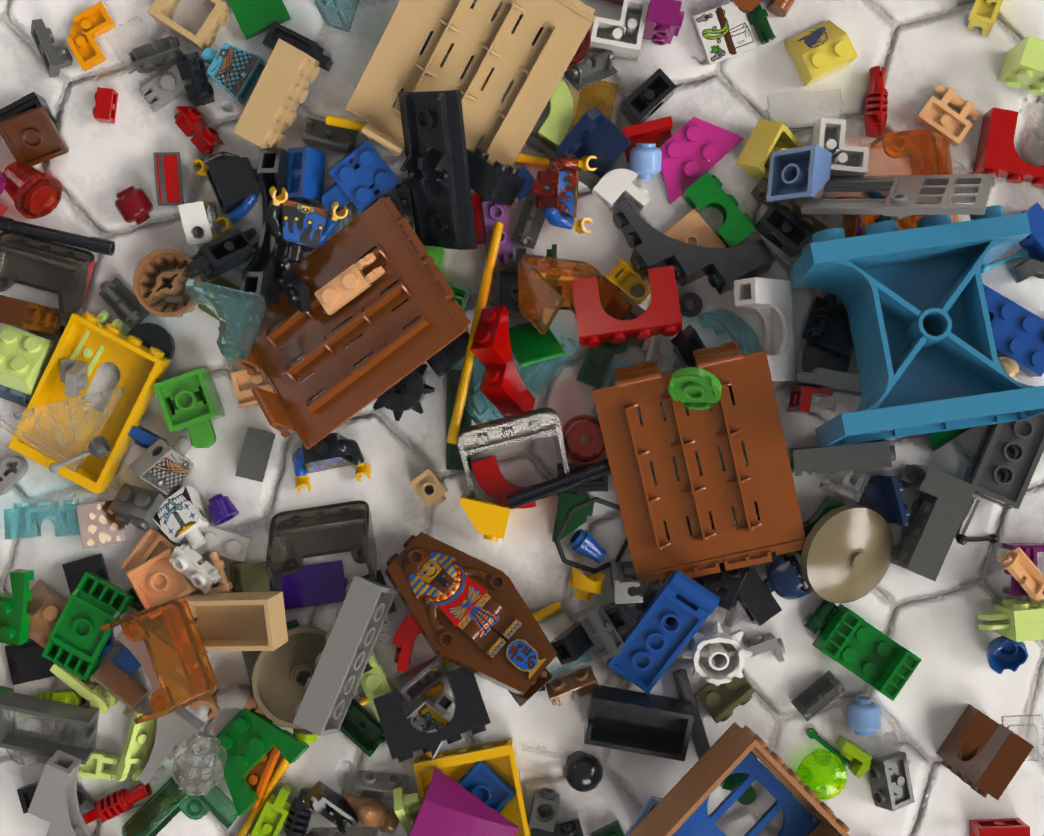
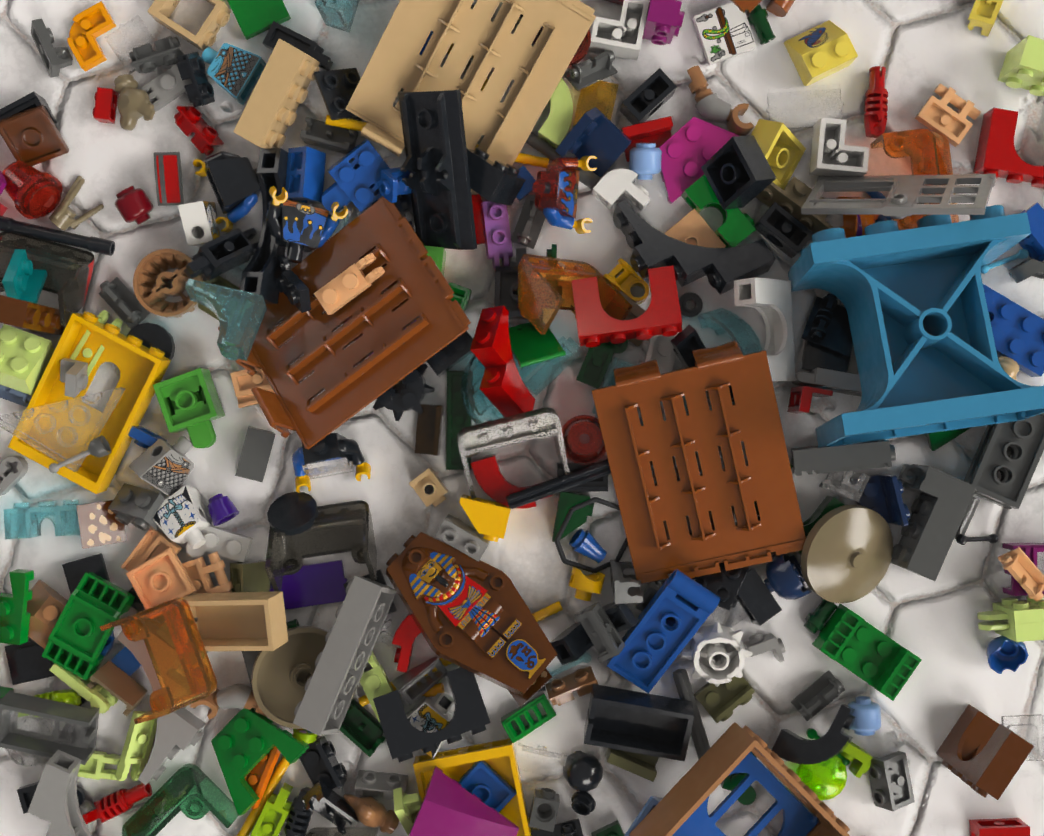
(22, 280): none -> teal bracket
(64, 216): none -> dark tan plant
(132, 102): none -> dark tan animal
(186, 561): white hinge -> none
(199, 764): clear piece -> none
(292, 513): none -> black tile
(322, 764): none -> black bracket
(328, 468): none -> clear piece
(337, 90): none -> black hinge
(392, 185): none -> blue bracket
(429, 430): none -> dark brown panel
(462, 537): none -> light grey bracket
(469, 356): yellow piece -> none
(532, 725): none -> green slope
(583, 803): none -> black plate
(636, 763): none -> olive panel
(695, 388): bright green tile -> none
(714, 108): none -> medium nougat piece
(738, 172): none -> black brick
(797, 173): medium blue slope -> none
(805, 751): none -> black arch

